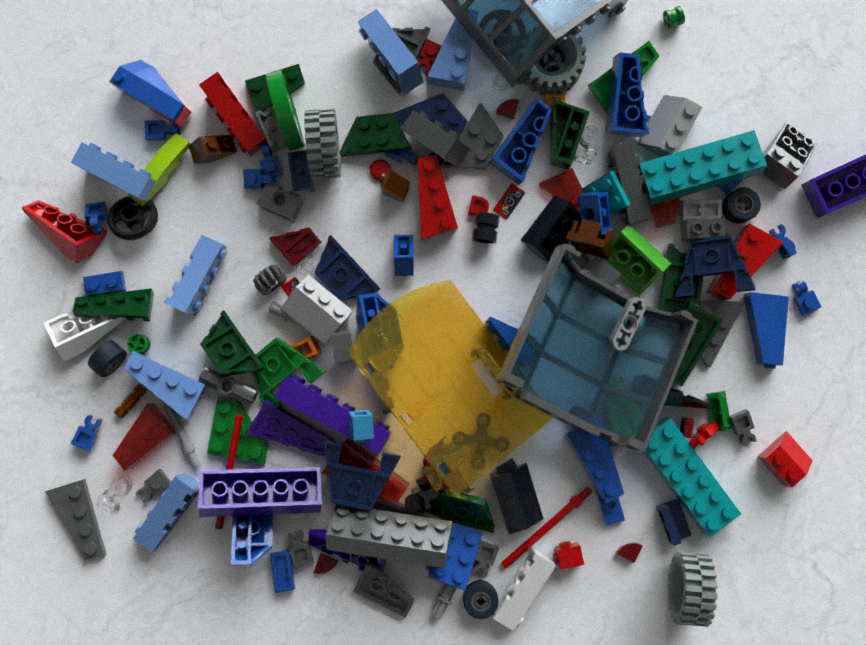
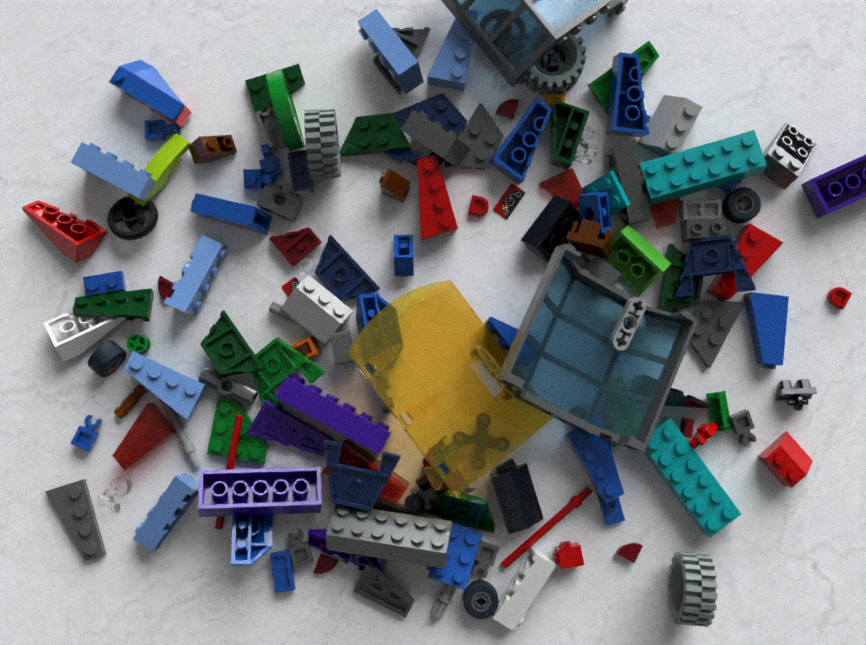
(94, 214): blue plate -> none
(155, 485): dark grey plate -> none
(165, 287): none -> dark red tile
(231, 213): none -> blue slope
(233, 113): red wedge -> none
(269, 279): dark grey gear -> none
(361, 425): dark azure brick -> none
(378, 167): red piece -> none
(428, 54): red plate -> none
(485, 229): black wheel -> none
(673, 17): green wheel -> none
(673, 521): dark blue panel -> none
(702, 335): dark green wing -> none
(787, 249): blue plate -> none
(795, 396): none -> black hips
(806, 300): blue plate -> none
(838, 297): none -> red tile

